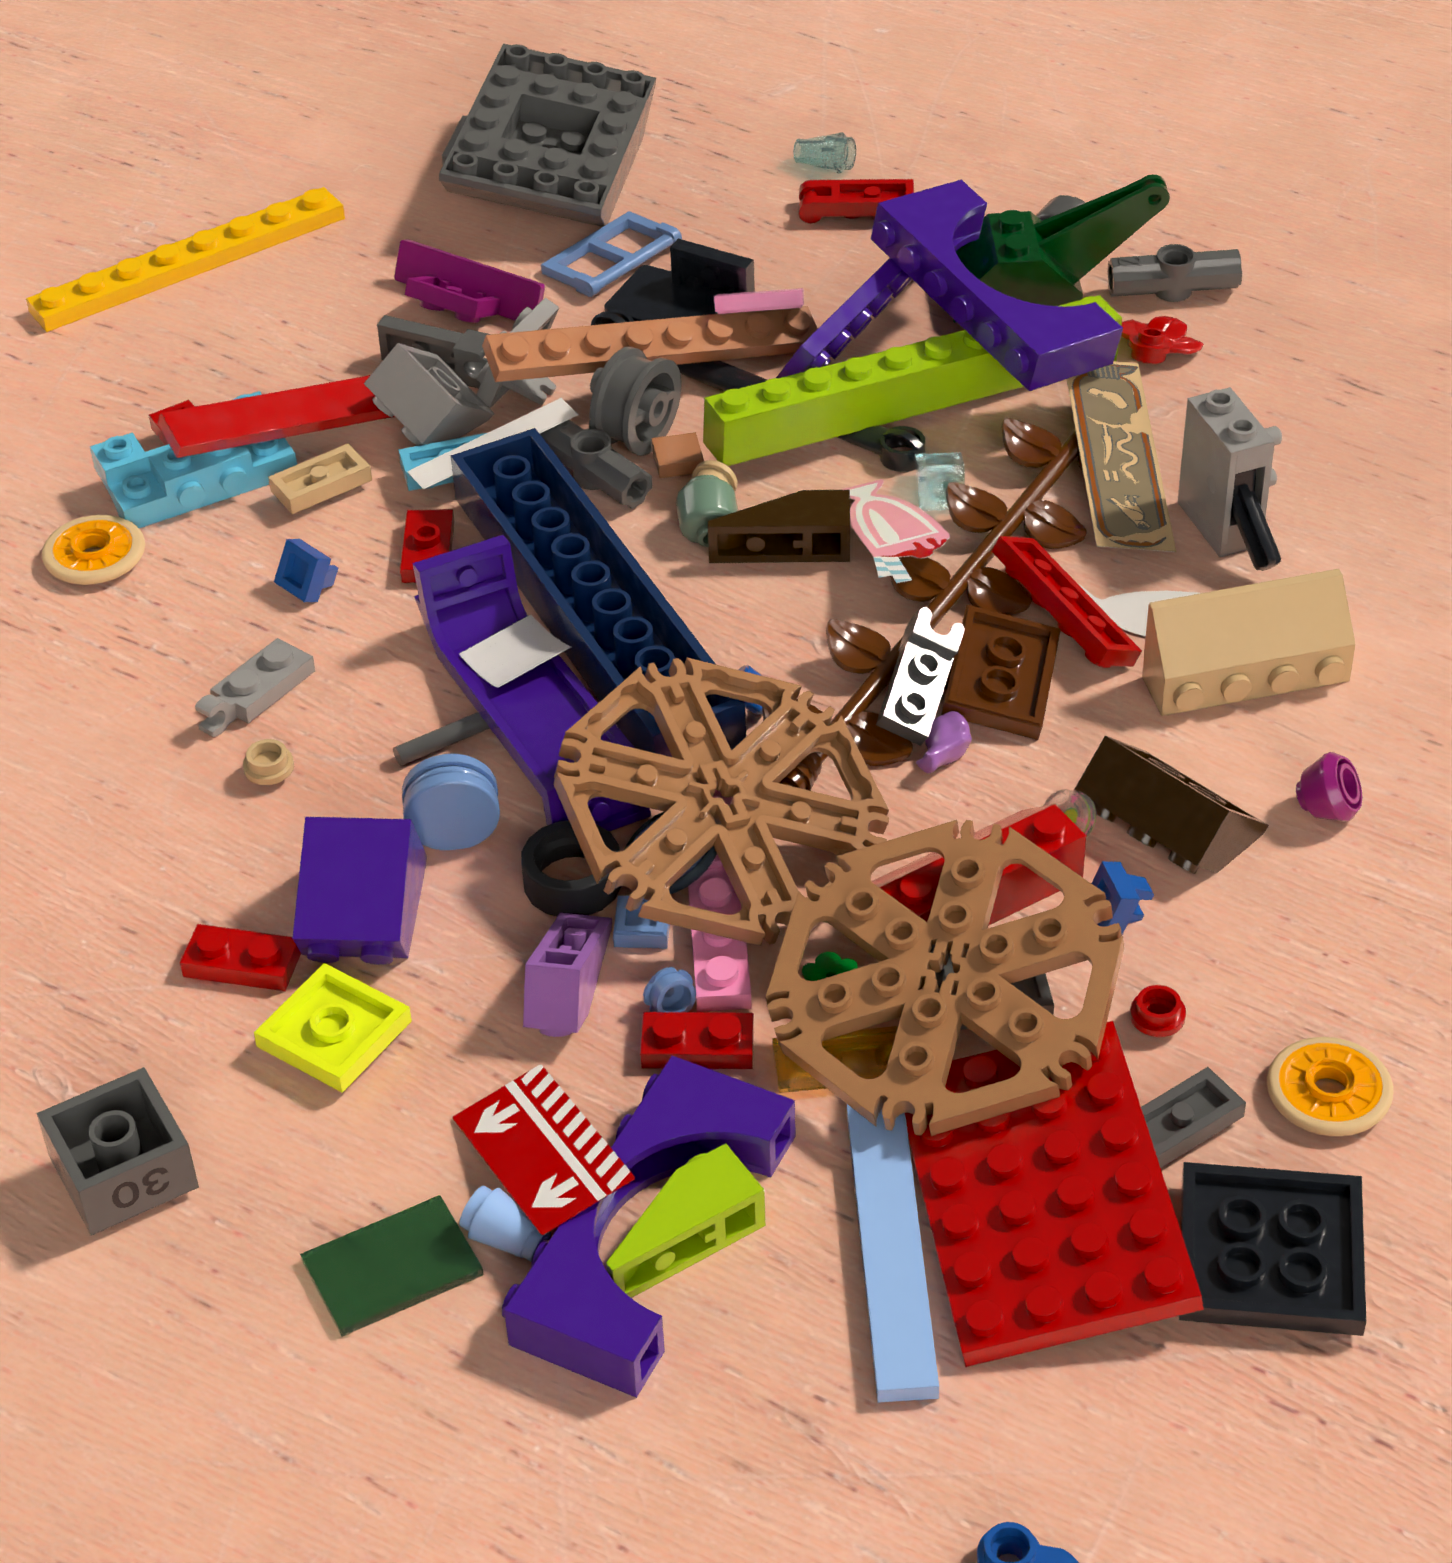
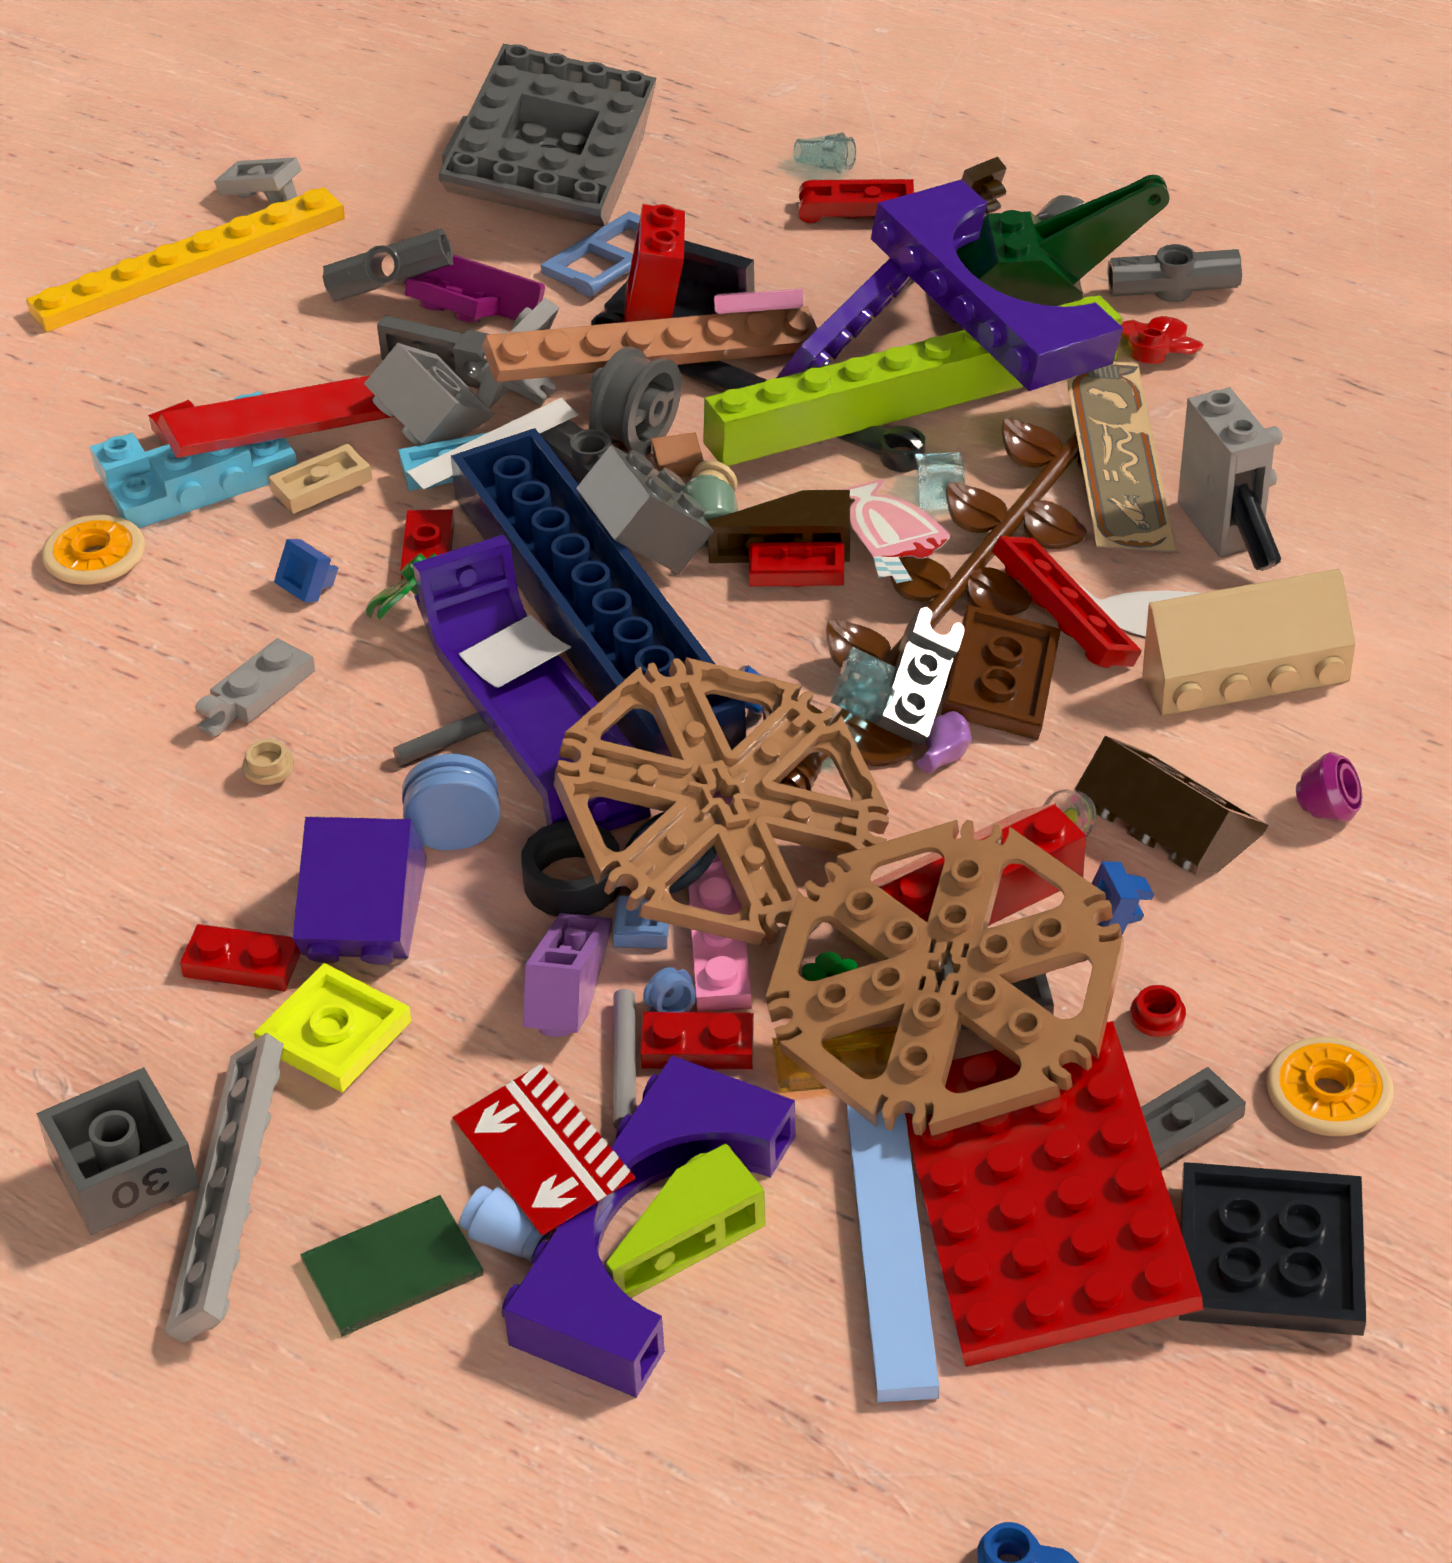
(225, 1190): none -> light grey plate
(264, 175): none -> light grey hinge
(365, 273): none -> dark grey piece
(392, 594): none -> green plate
(624, 1055): none -> light grey bar
(645, 508): none -> dark grey brick
(655, 264): none -> red window
(796, 564): none -> red plate
(864, 685): none -> clear light blue bracket
(987, 181): none -> dark brown tile

